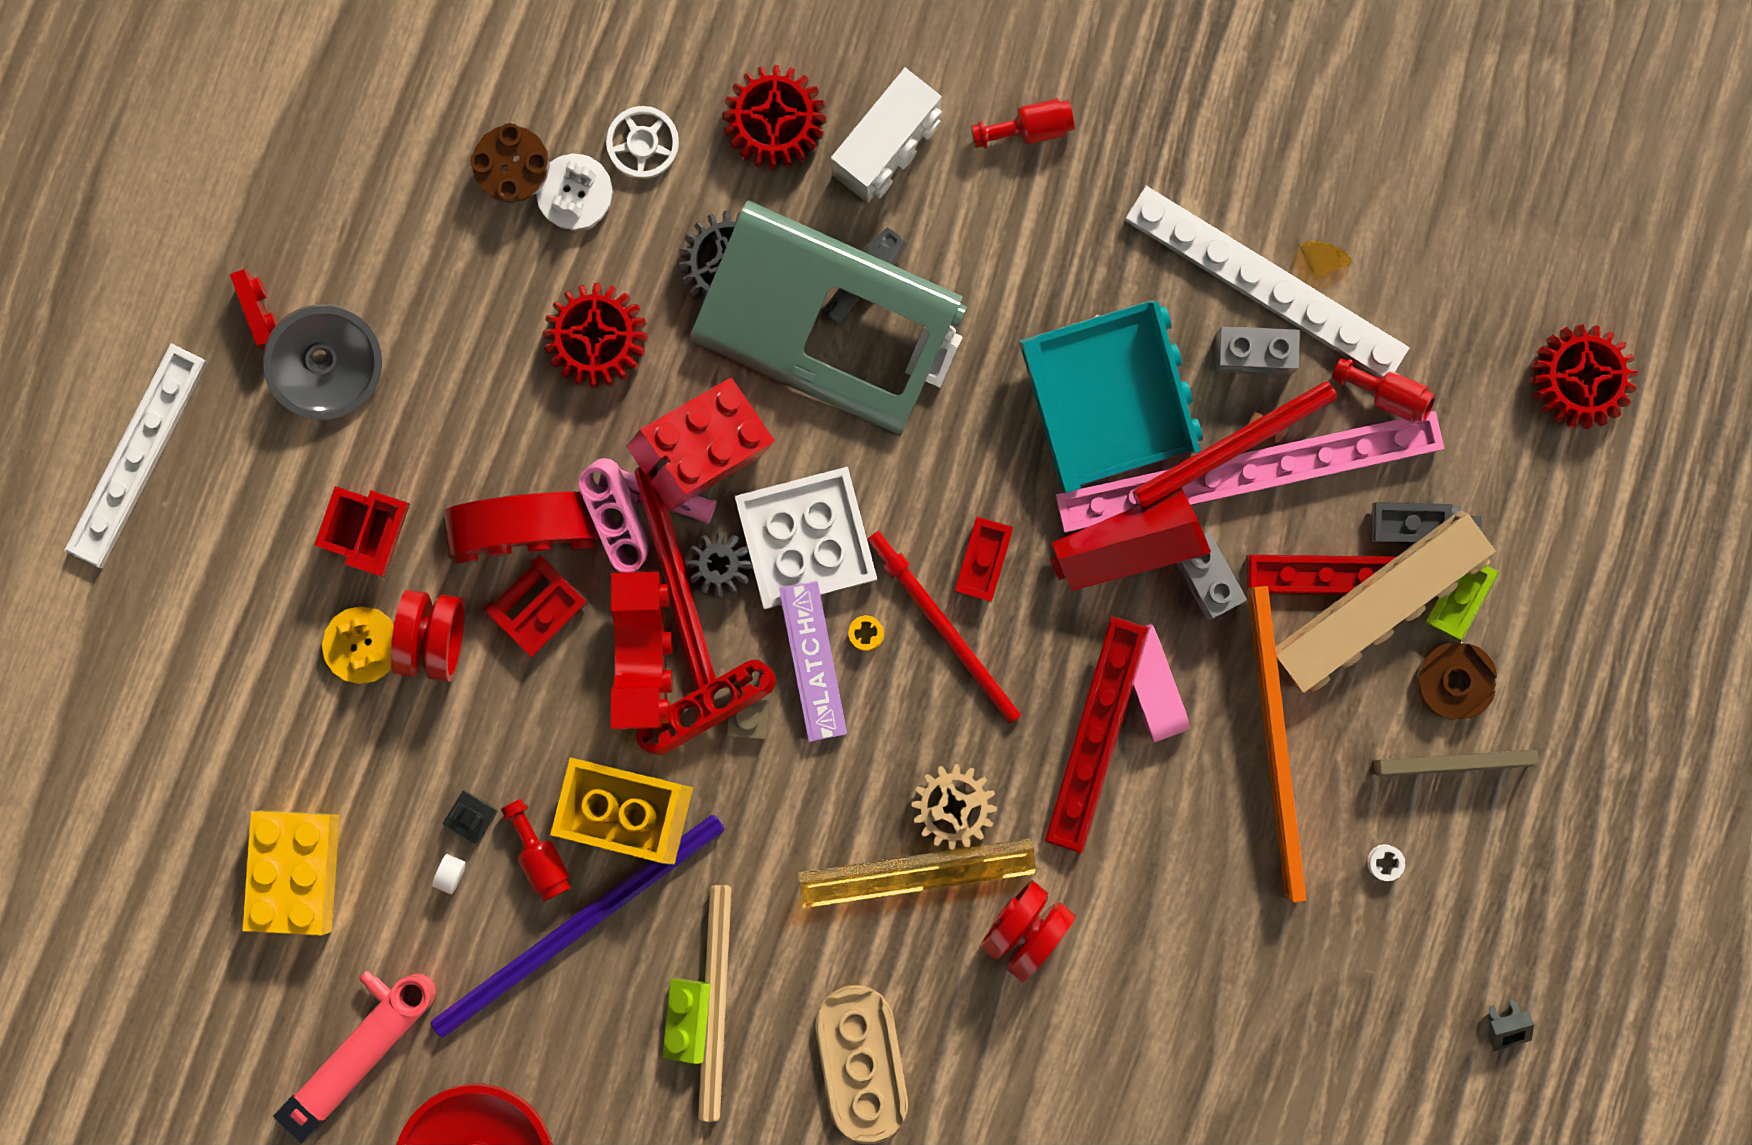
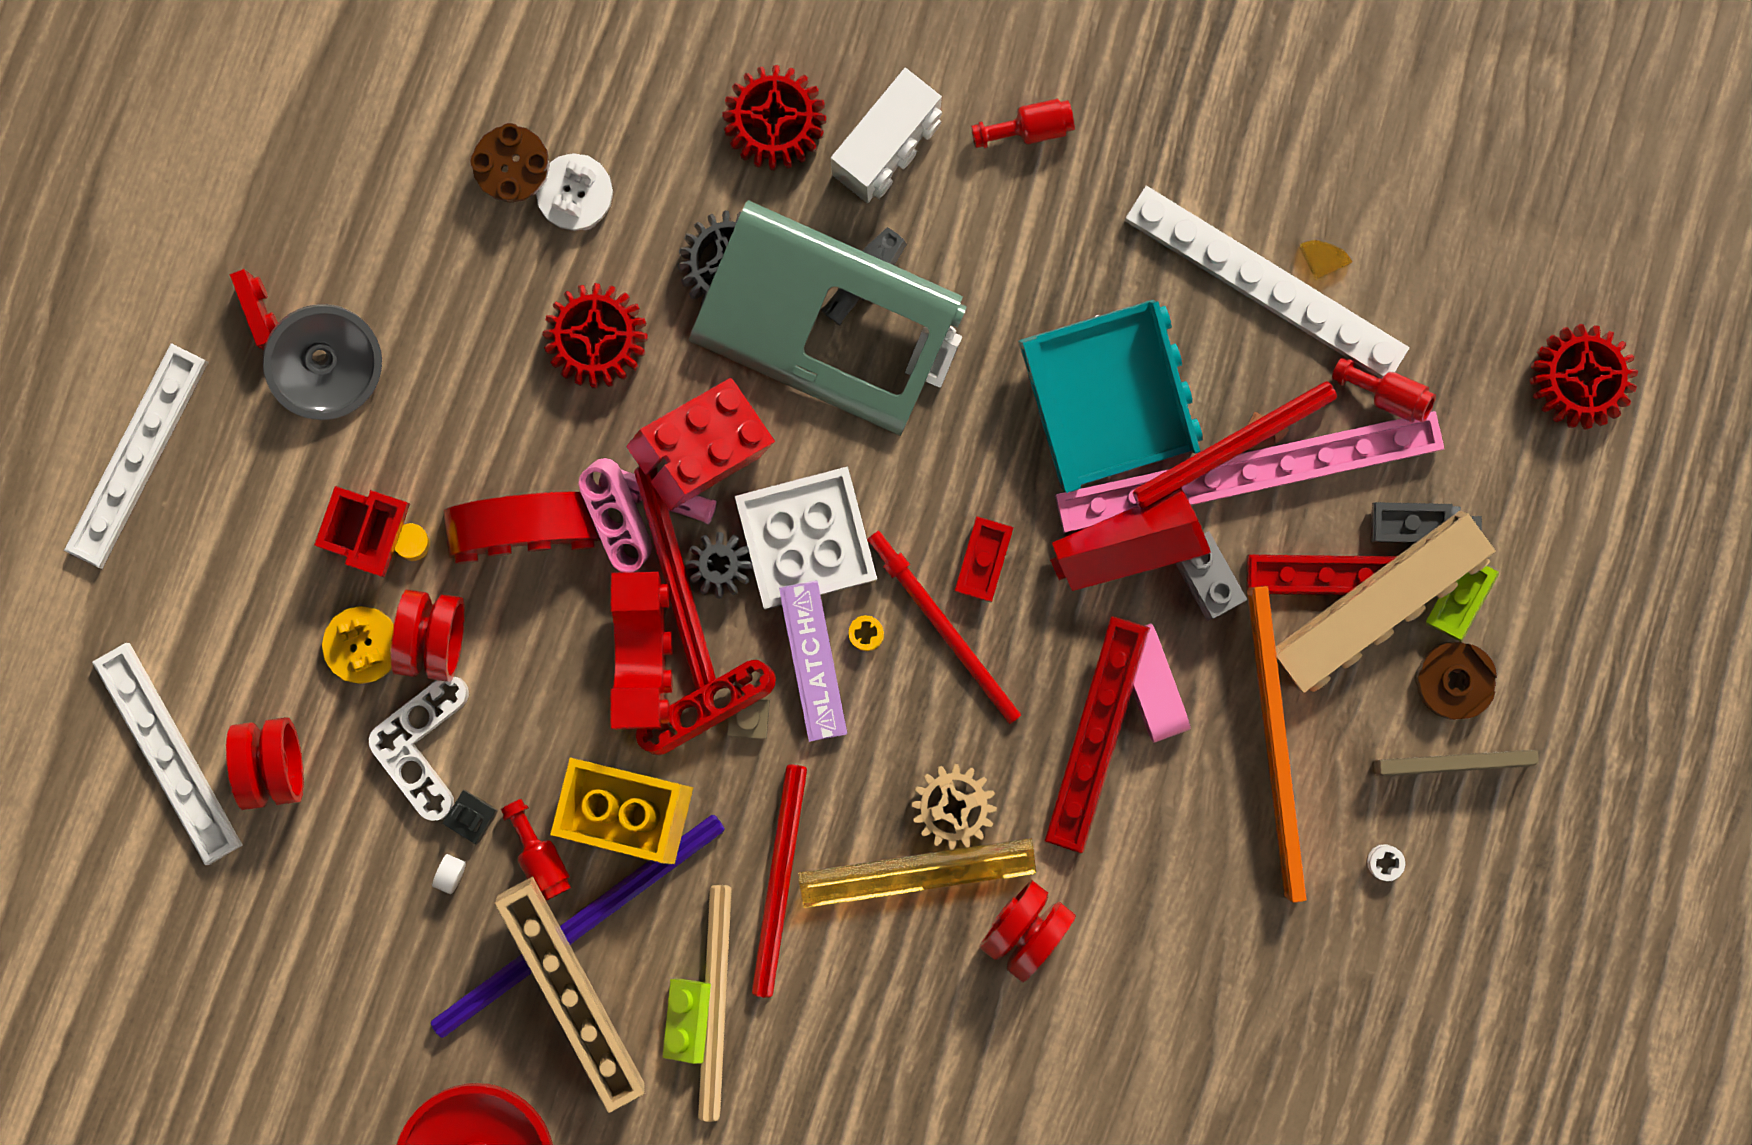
(167, 753): none -> white tile
(265, 763): none -> red wheel
(291, 872): yellow brick -> none
(356, 1055): coral piece -> none
(407, 751): none -> white beam
(412, 542): none -> yellow piece
(545, 614): red plate -> none
(570, 994): none -> tan brick
(642, 142): white wheel -> none
(779, 881): none -> red axle
(861, 1064): tan tile -> none
(1257, 350): light grey brick -> none
(1511, 1029): pearl dark grey tile -> none

